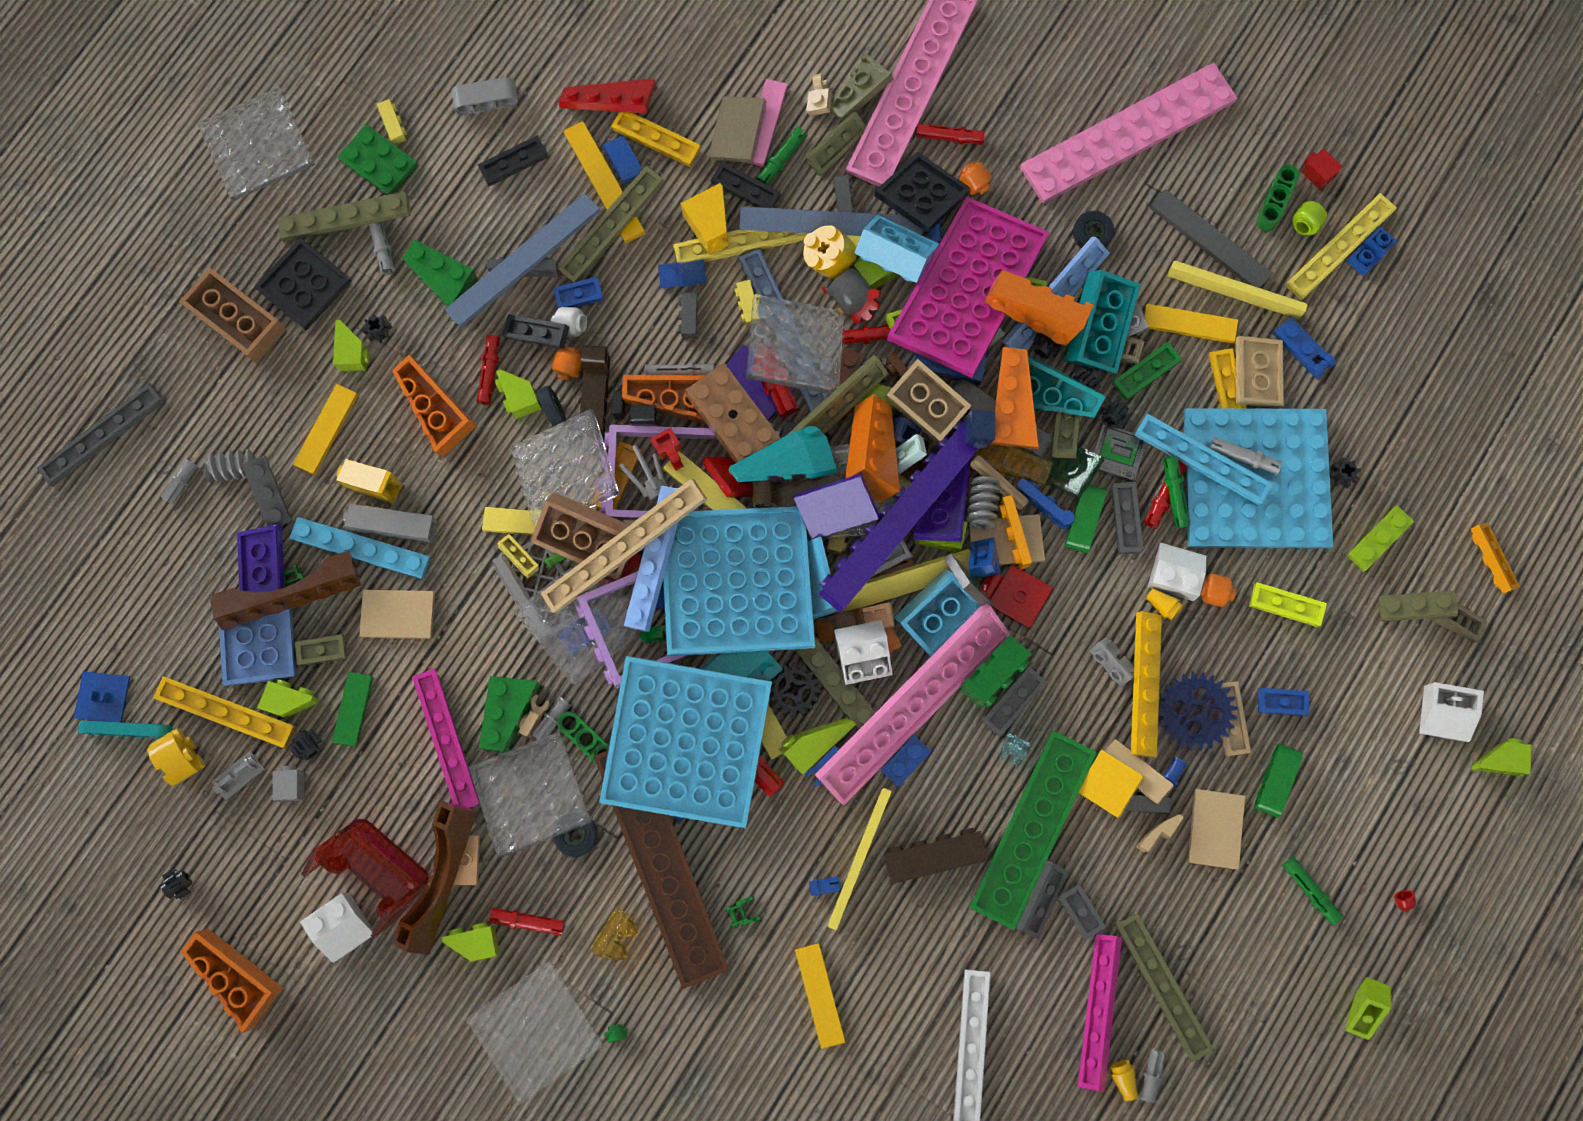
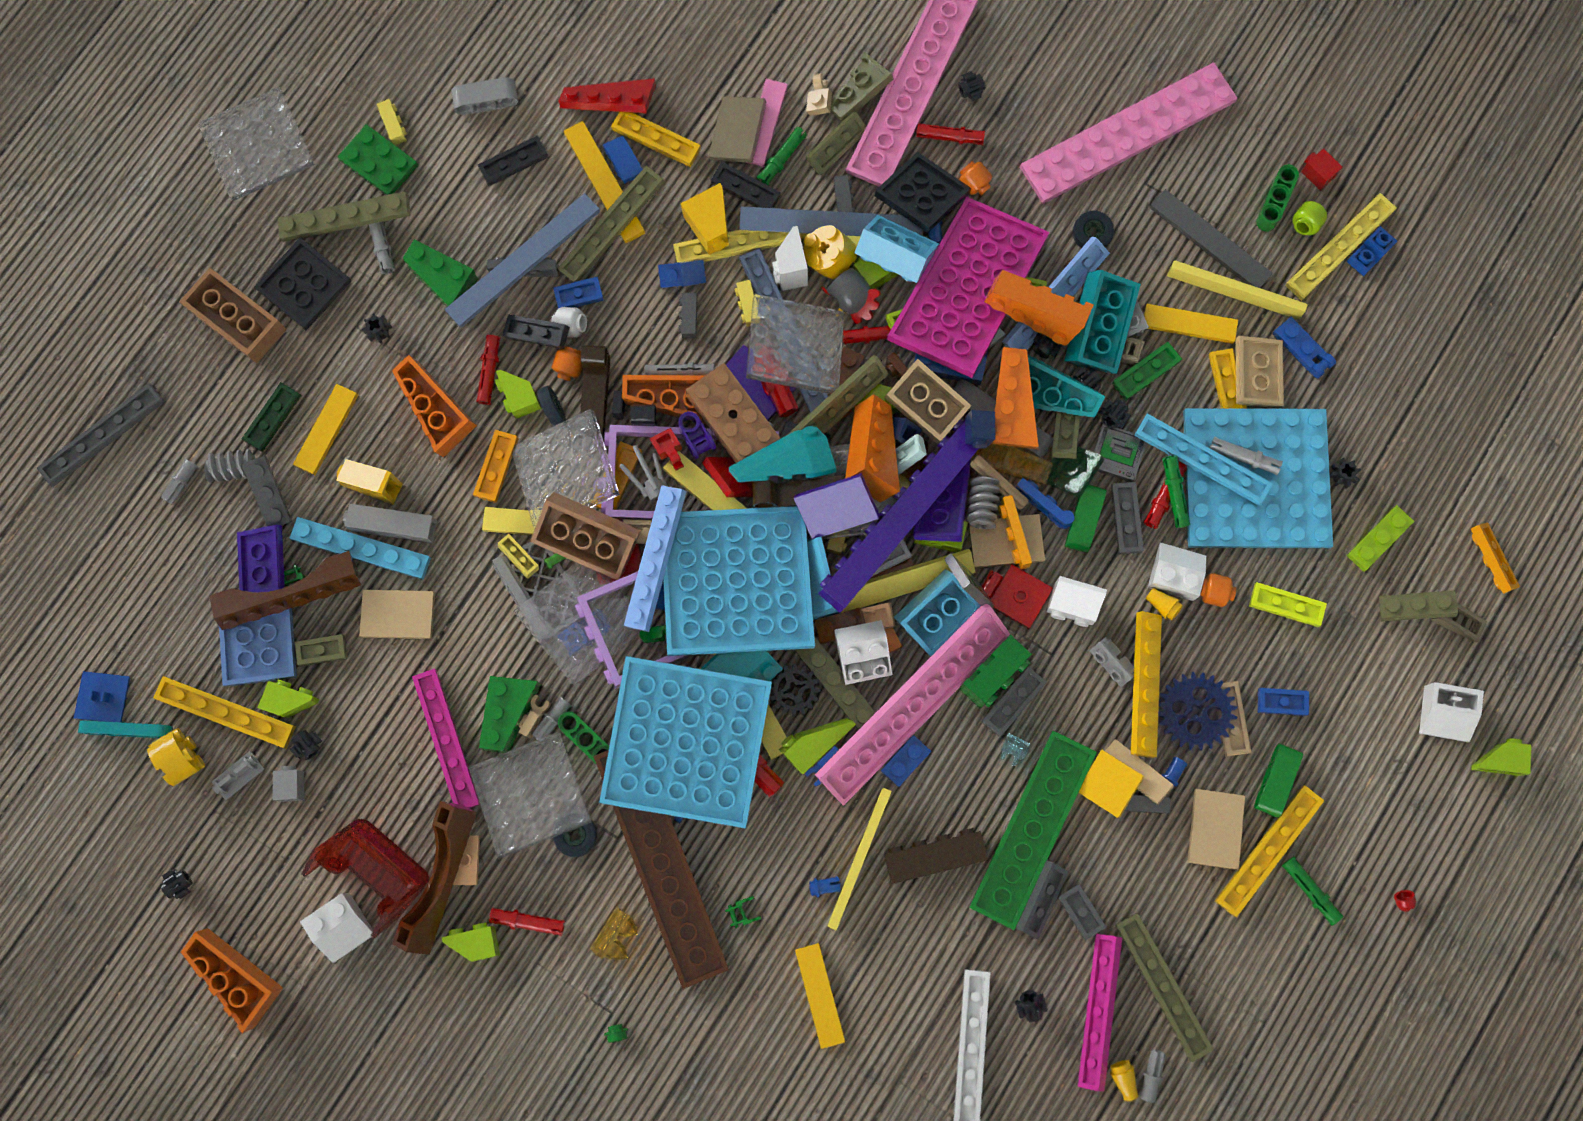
(271, 417): none -> dark green tile
(349, 350): lime slope -> none
(352, 709): green tile -> none
(495, 466): none -> light orange plate
(535, 1032): clear plate -> none
(624, 546): tan plate -> none
(697, 439): none -> dark purple piece
(790, 263): none -> white slope
(971, 86): none -> black gear
(984, 558): blue slope -> none
(1031, 1006): none -> black gear
(1075, 601): none -> white slope
(1164, 829): tan slope -> none
(1269, 851): none -> yellow plate
(1368, 1008): lime slope -> none

